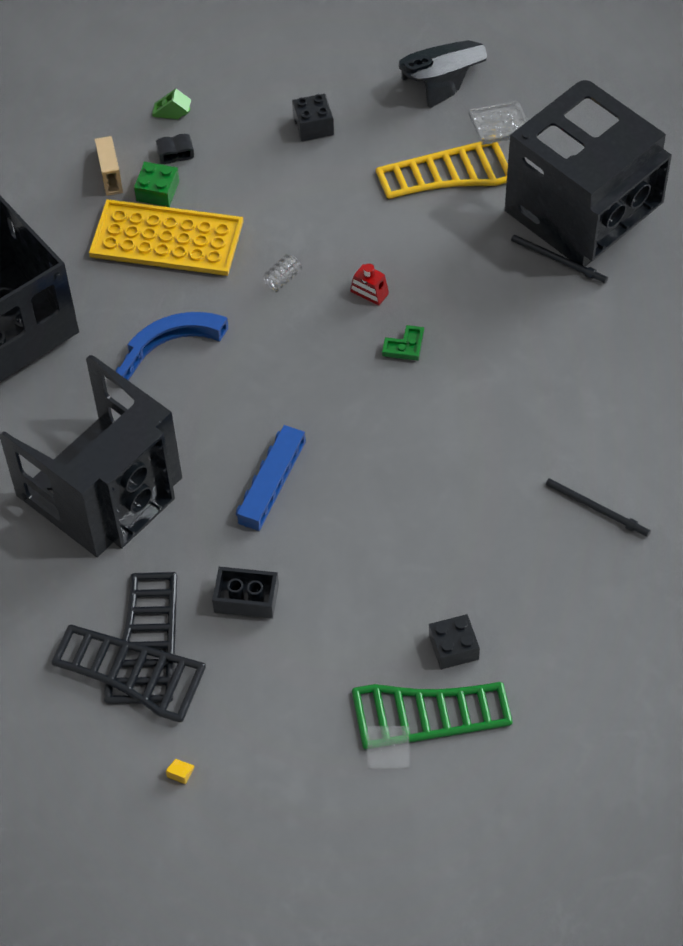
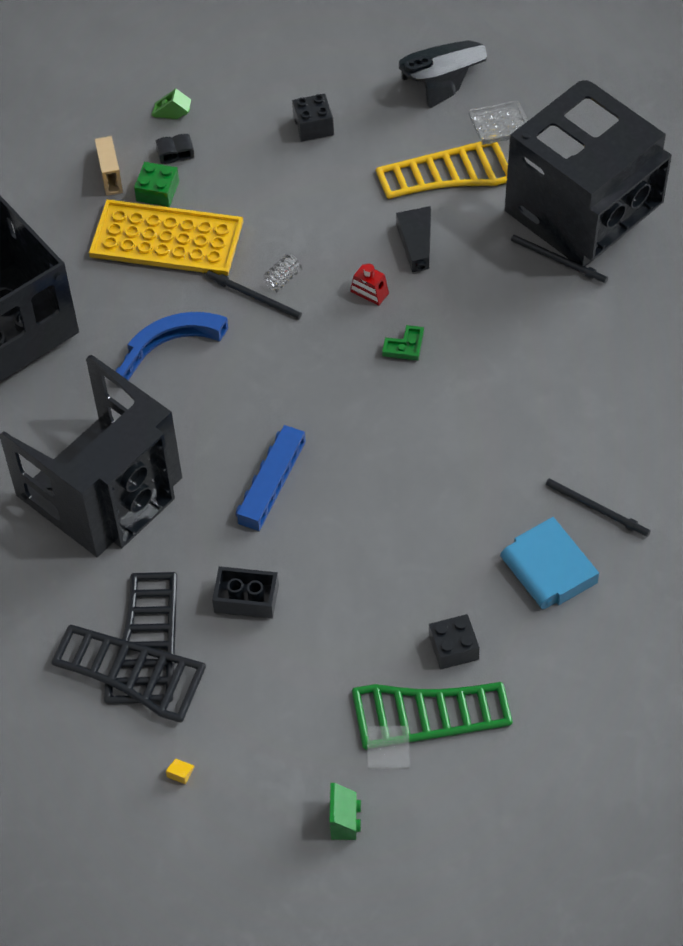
(225, 281): none -> black bar
(343, 813): none -> slope
(415, 234): none -> black slope
(549, 564): none -> dark azure piece

